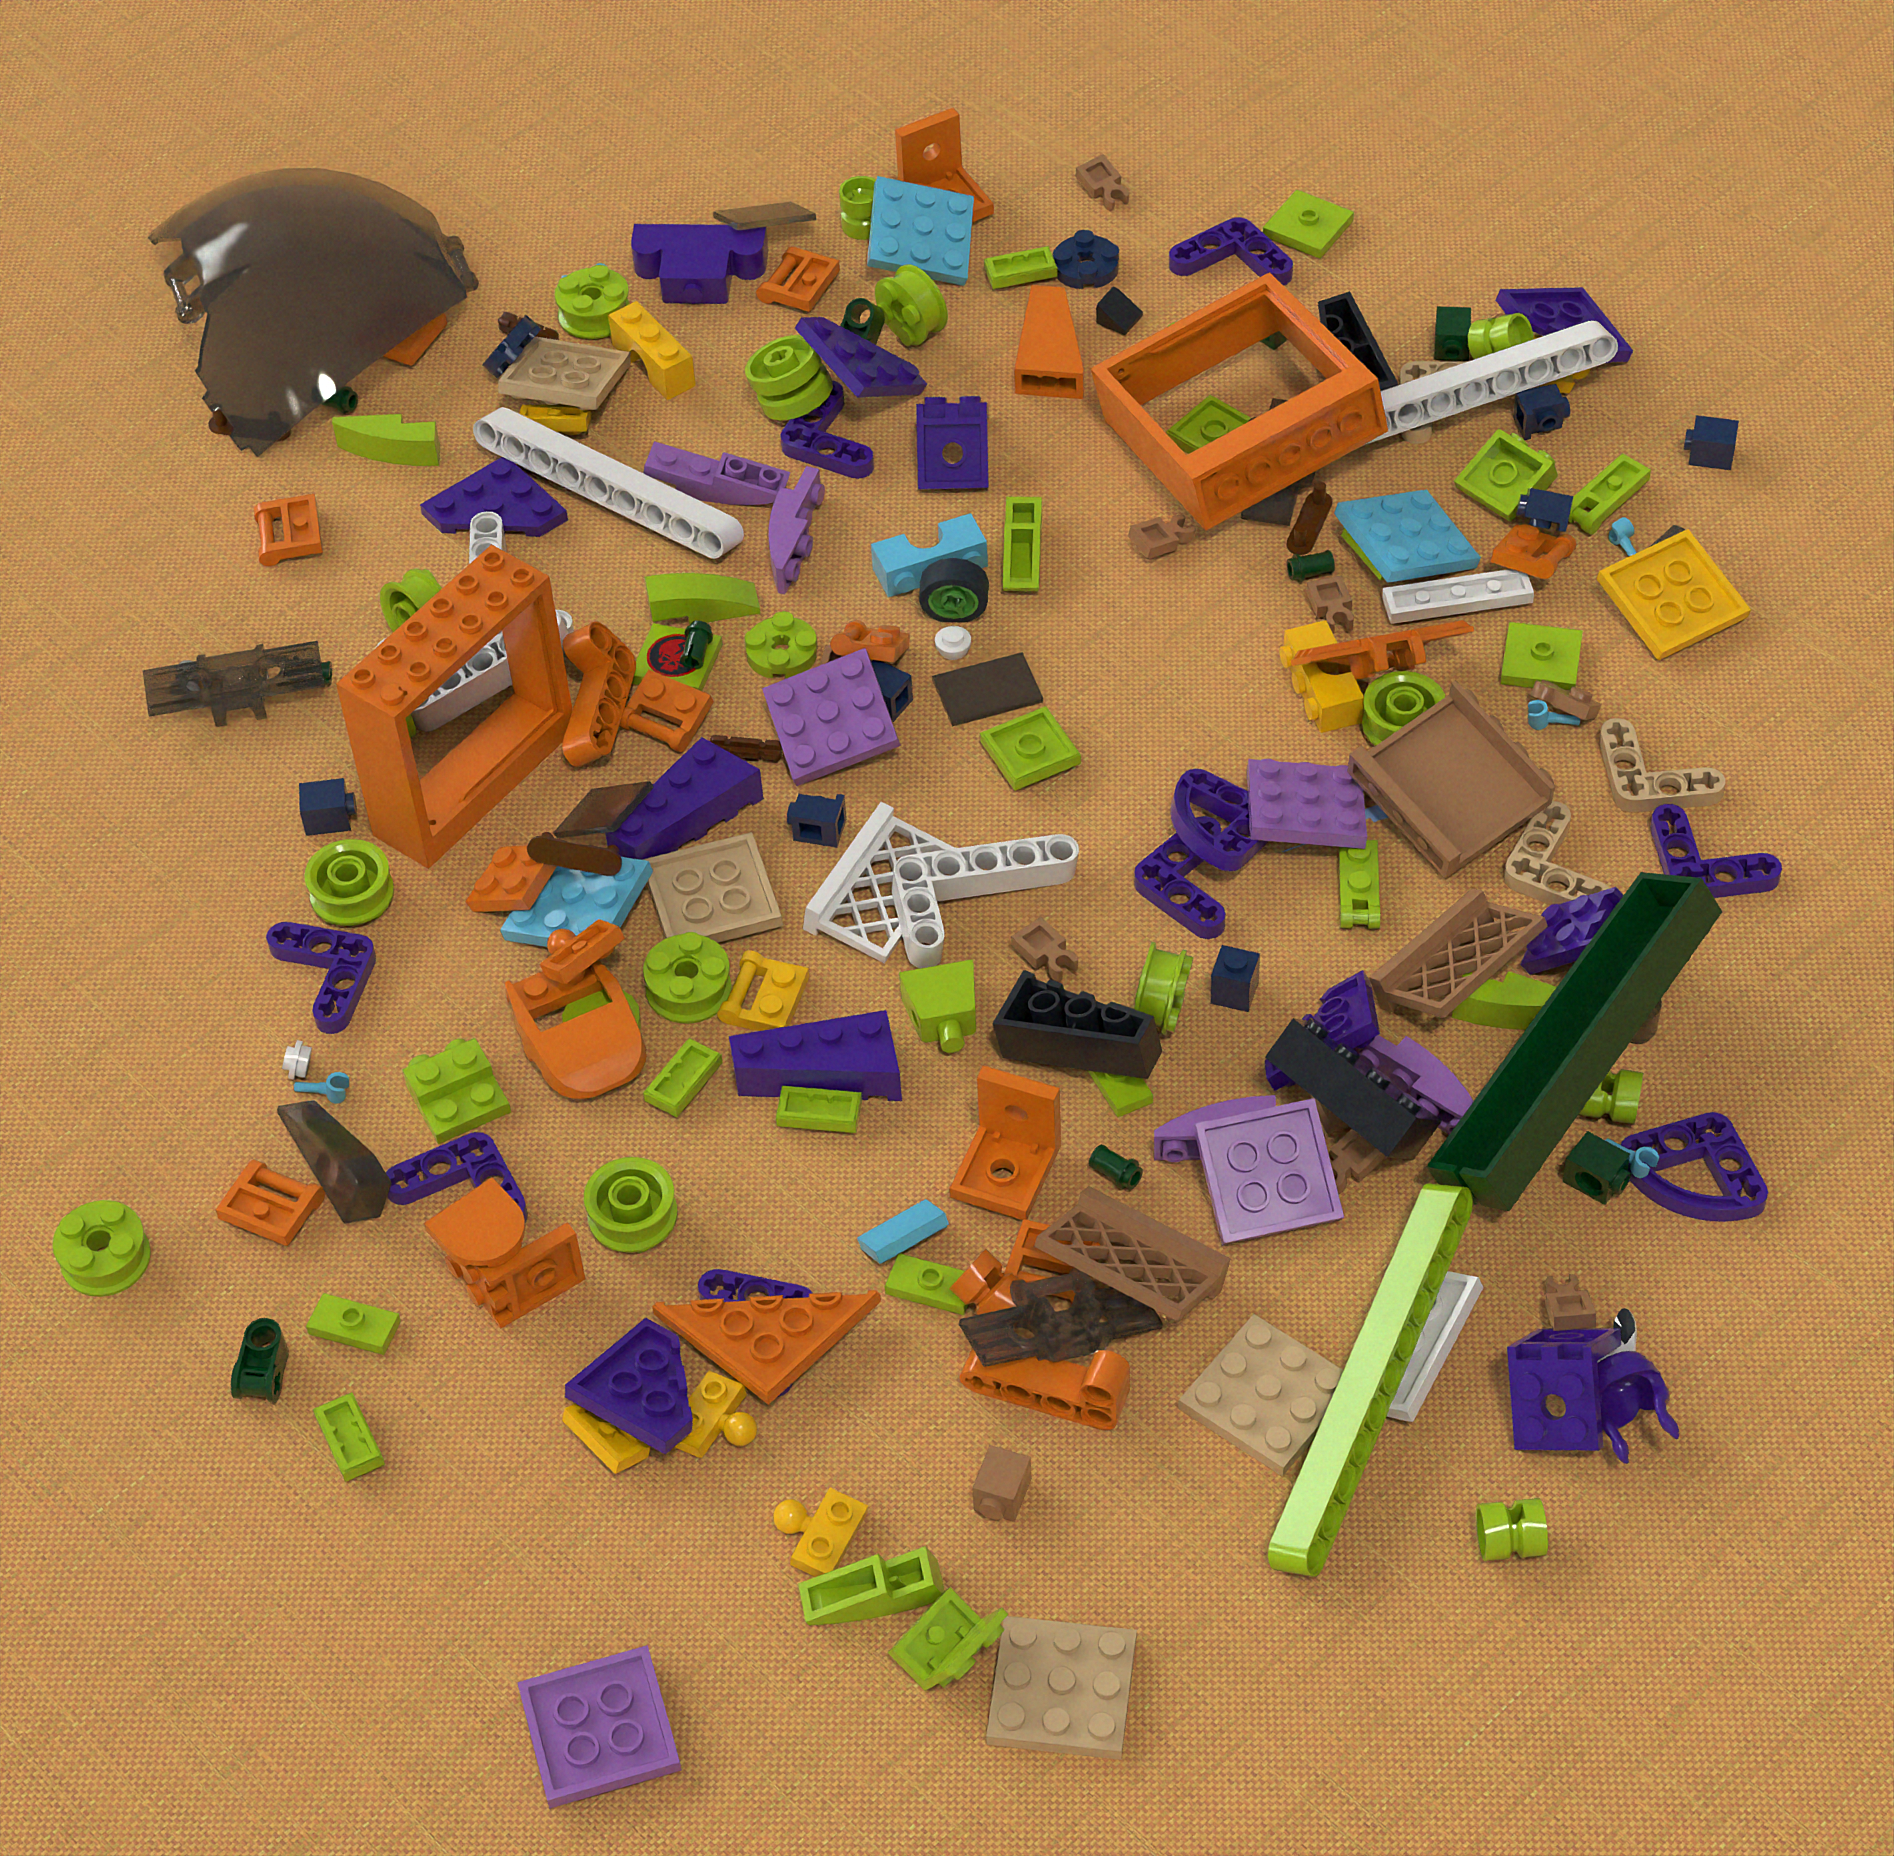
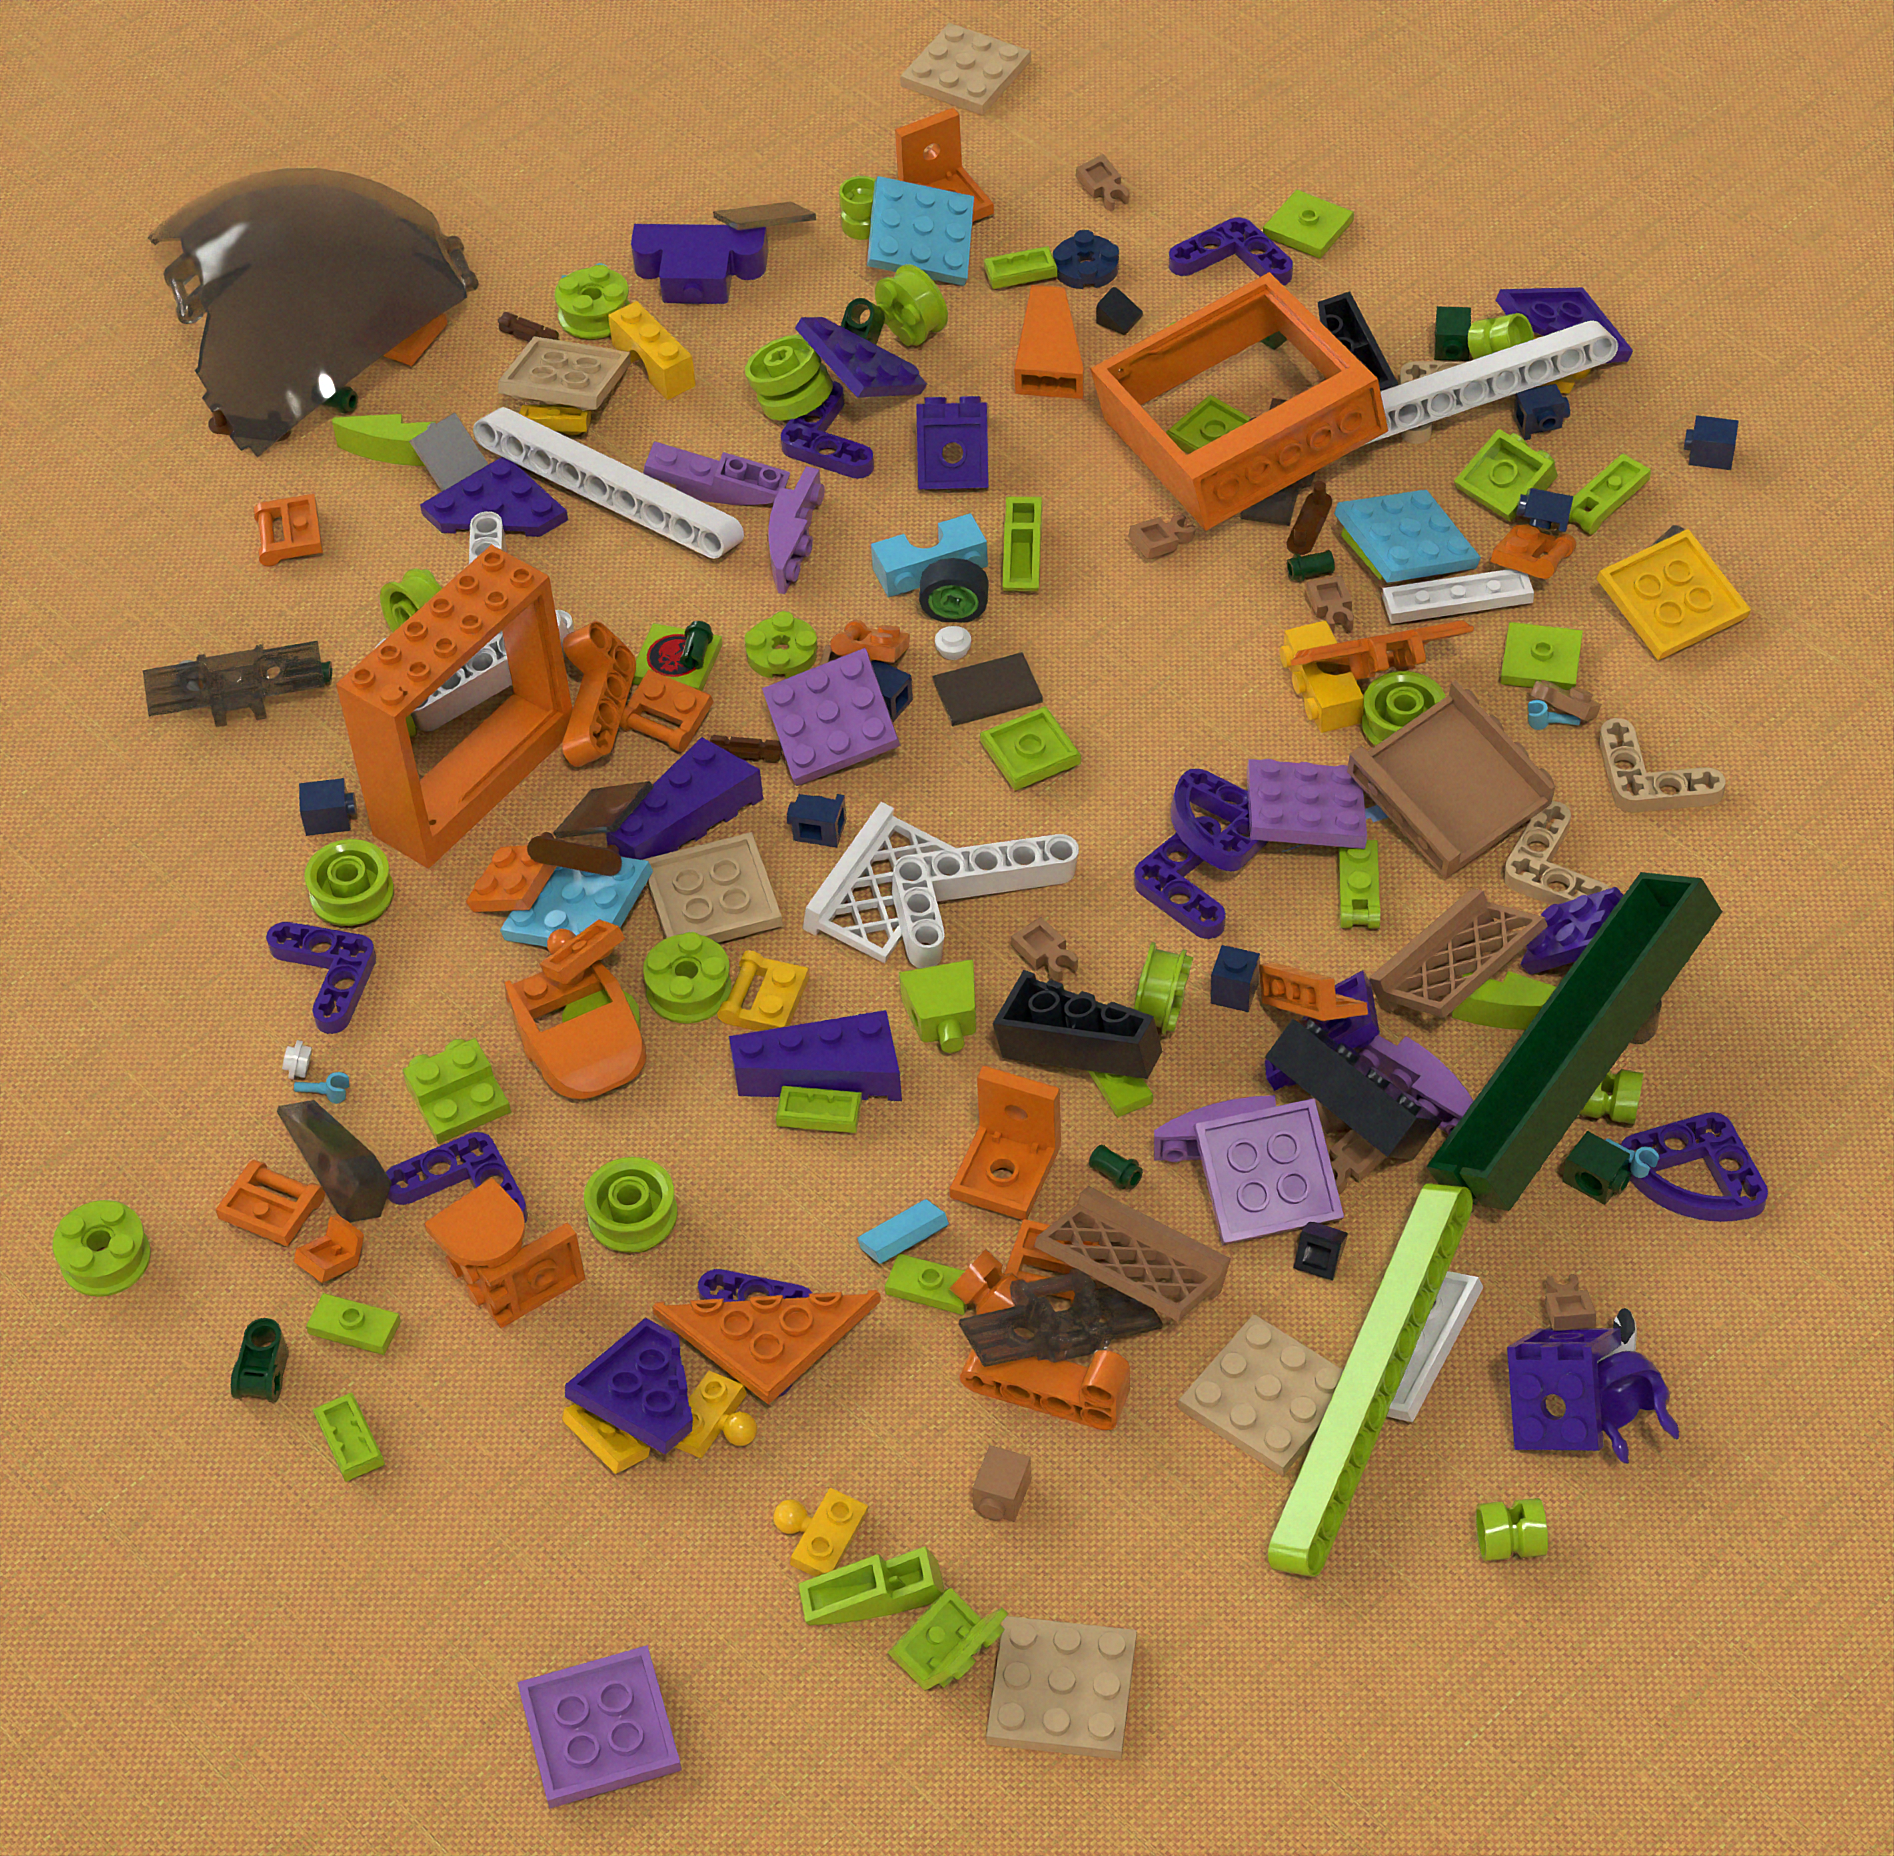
(333, 1252): none -> orange bracket
(448, 452): none -> light grey piece
(511, 346): dark blue plate -> none
(682, 1077): lime plate -> none
(700, 597): lime slope -> none
(805, 285): orange plate -> none
(965, 68): none -> tan plate
(1305, 993): none -> orange fence
(1320, 1250): none -> black slope
(1620, 534): medium azure hand -> none
(1693, 866): dark purple beam -> none

